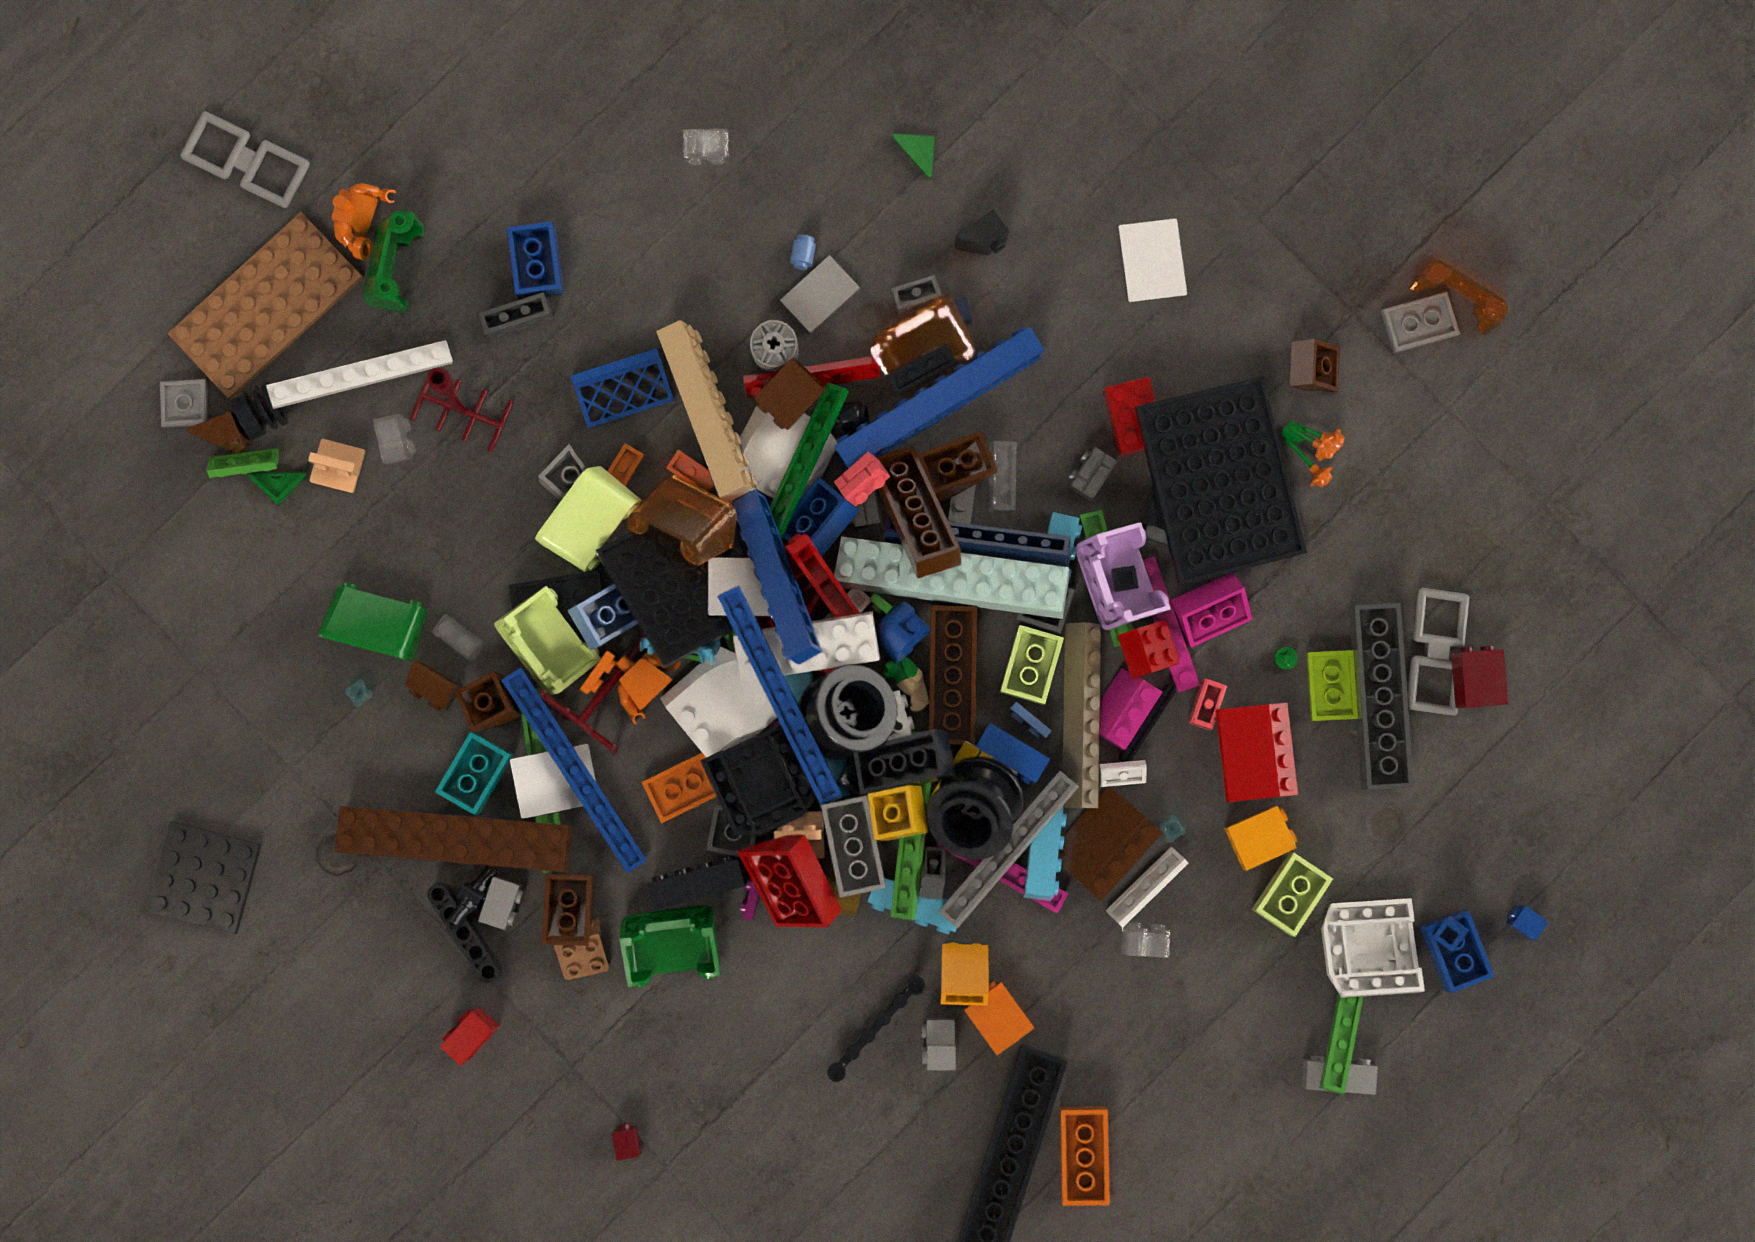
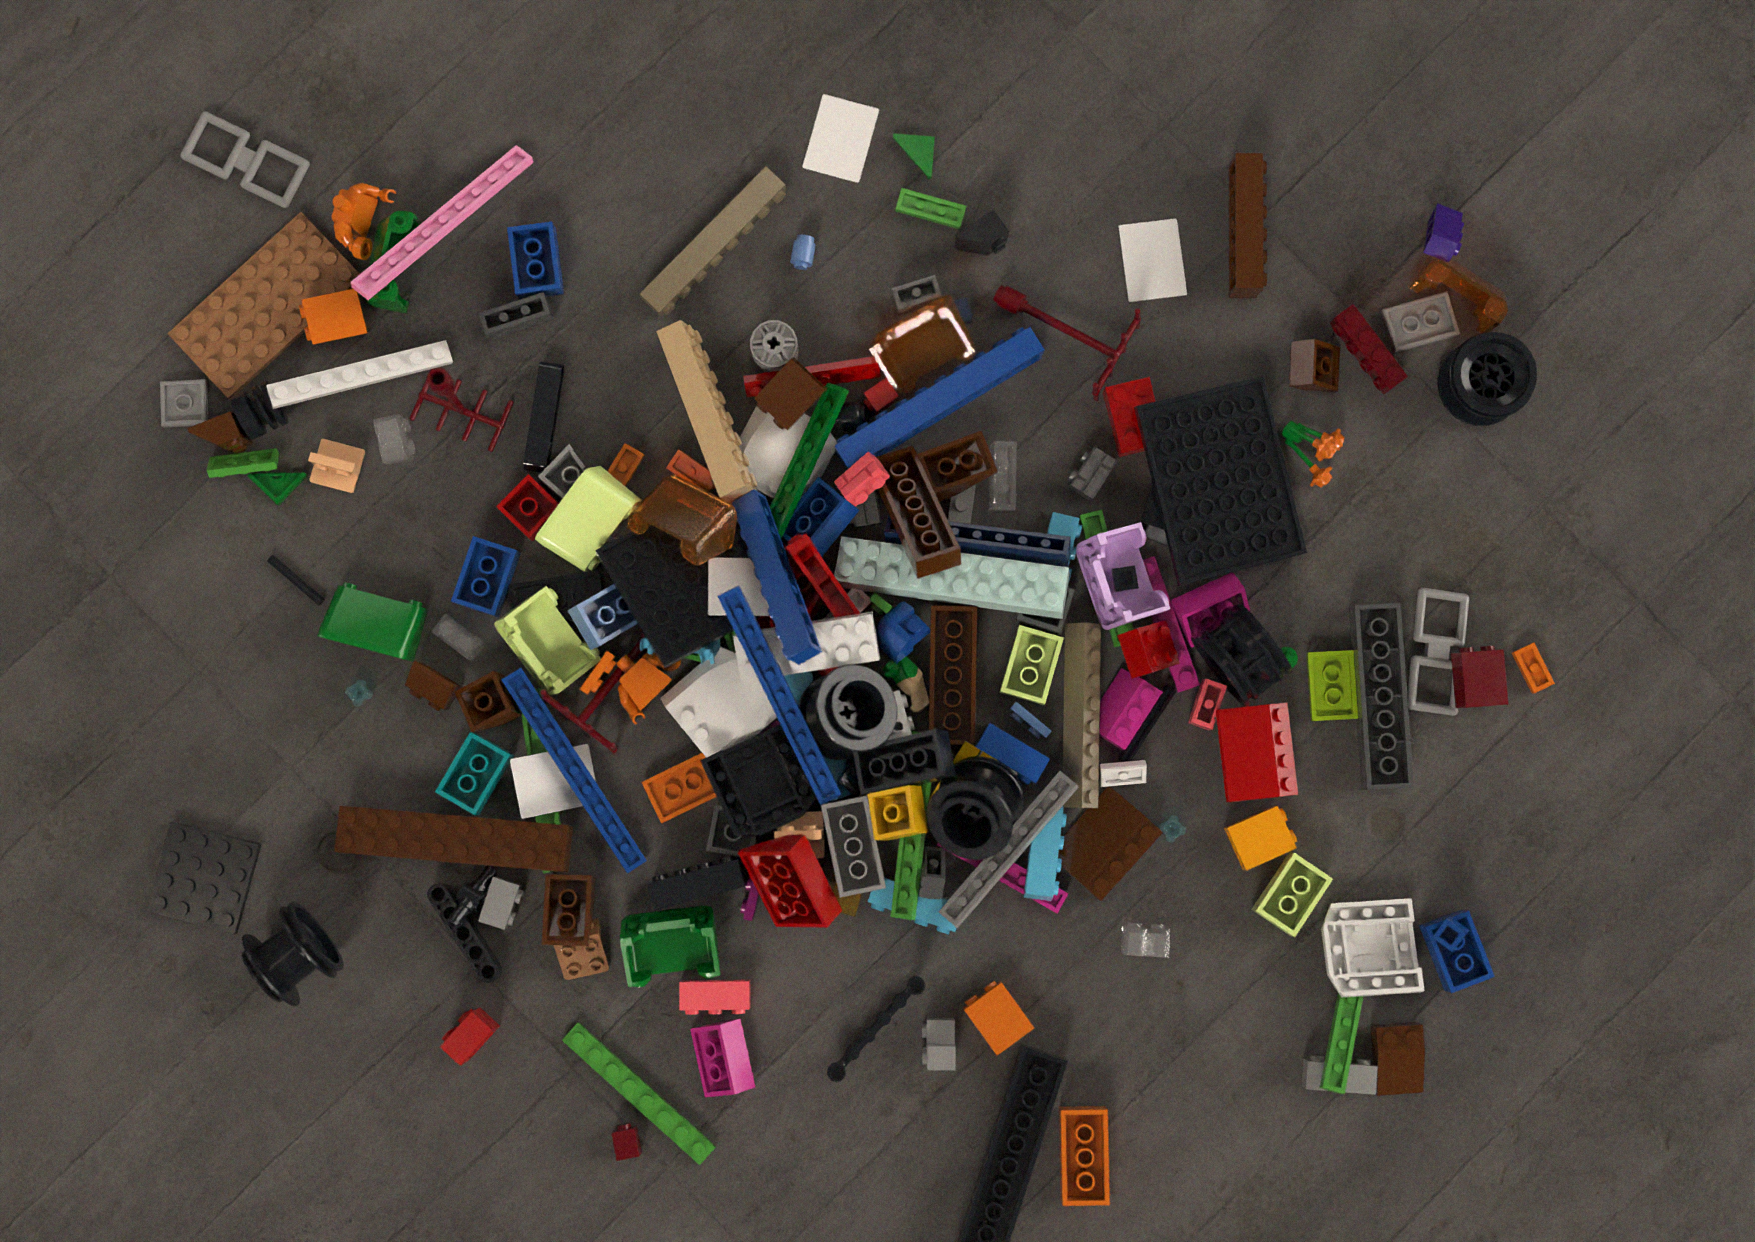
(291, 954): none -> black wheel
(296, 580): none -> black bar
(333, 316): none -> orange brick
(441, 222): none -> bright pink plate
(485, 576): none -> blue brick
(528, 506): none -> red brick
(543, 416): none -> black beam
(615, 369): blue fence -> none
(639, 1093): none -> bright green plate
(706, 146): clear brick -> none
(713, 242): none -> dark tan brick
(714, 996): none -> coral brick
(722, 1058): none -> dark pink slope
(820, 294): light grey tile -> none
(840, 138): none -> white sticker
(880, 397): none -> red brick
(920, 369): black plate -> none
(930, 208): none -> bright green plate
(964, 974): light orange brick -> none
(1016, 302): none -> dark red piece
(1147, 886): white plate -> none
(1242, 655): none -> black wheel
(1246, 225): none -> reddish brown brick
(1368, 349): none -> dark red brick
(1400, 1057): none -> reddish brown slope
(1443, 233): none -> dark purple brick
(1494, 355): none -> black wheel
(1526, 922): blue brick -> none
(1533, 668): none -> orange plate

